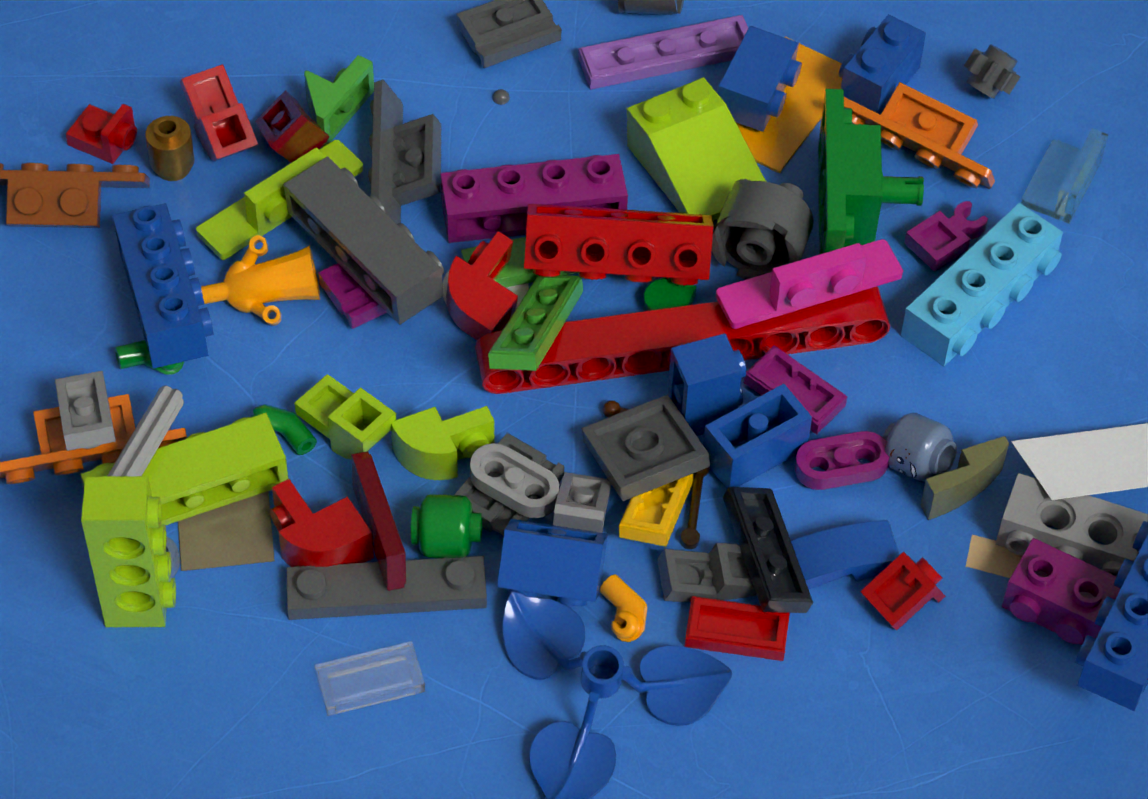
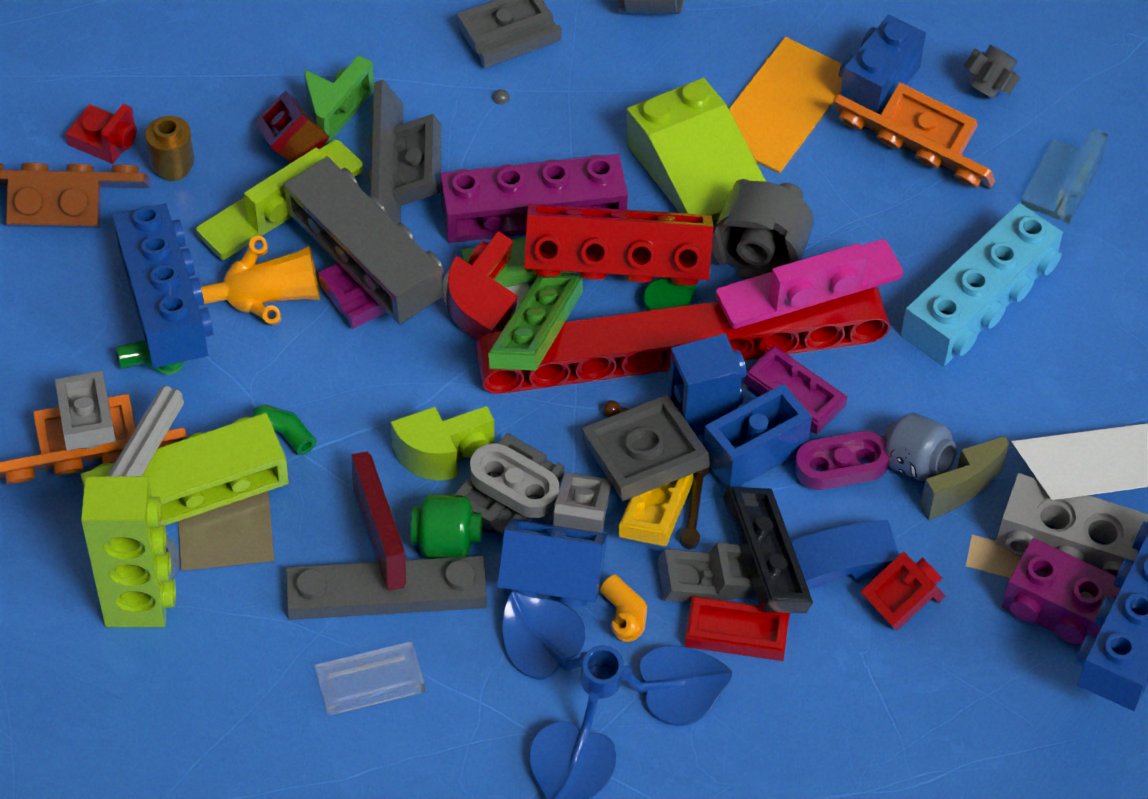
(218, 116): red brick -> none
(319, 538): red brick -> none
(347, 418): lime brick -> none
(662, 52): medium lavender tile -> none
(759, 76): blue brick -> none
(852, 178): green brick -> none
(944, 239): magenta plate -> none

